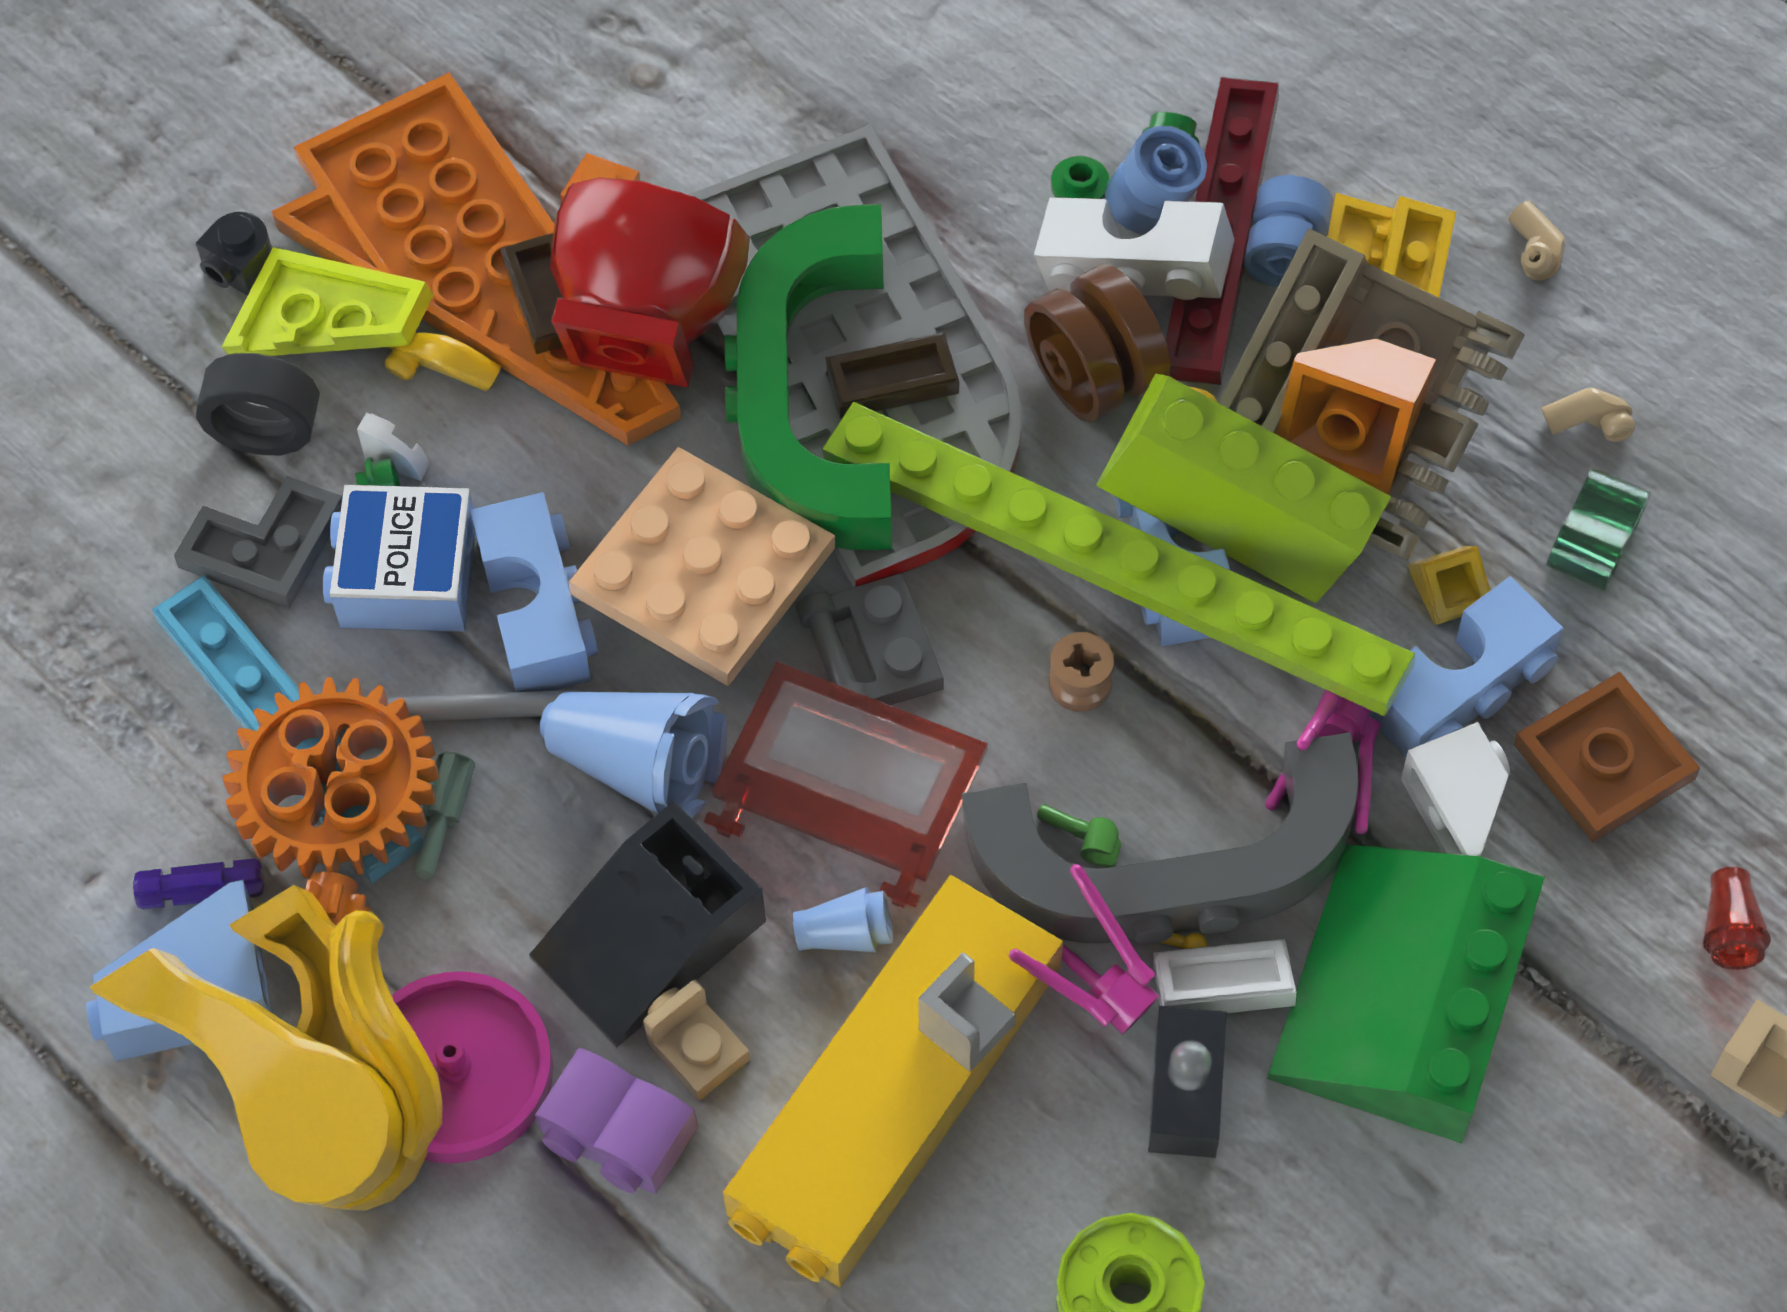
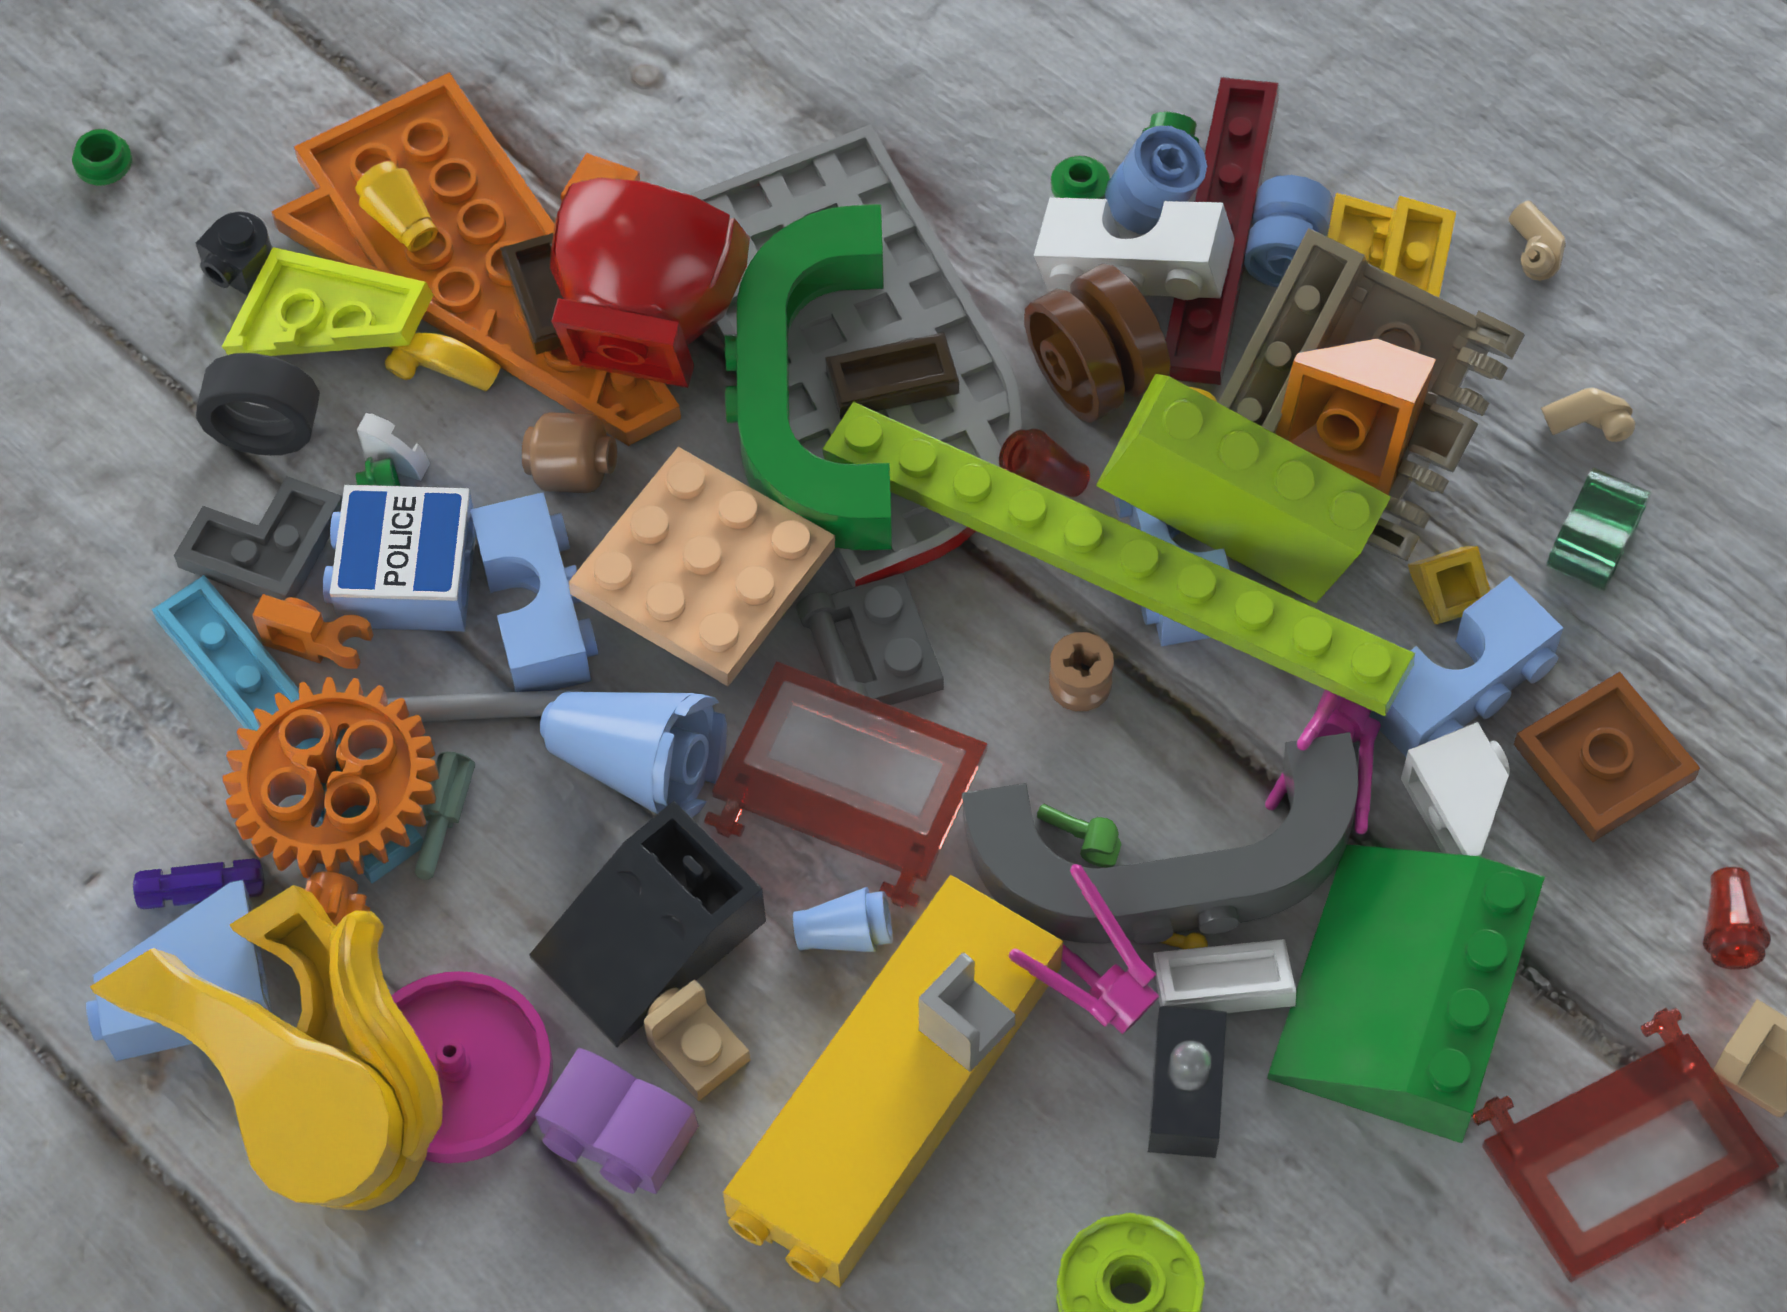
(98, 146): none -> green plate
(301, 631): none -> orange plate
(394, 203): none -> yellow cone
(568, 452): none -> medium nougat head
(1044, 462): none -> clear red cone
(1627, 1153): none -> clear red piece

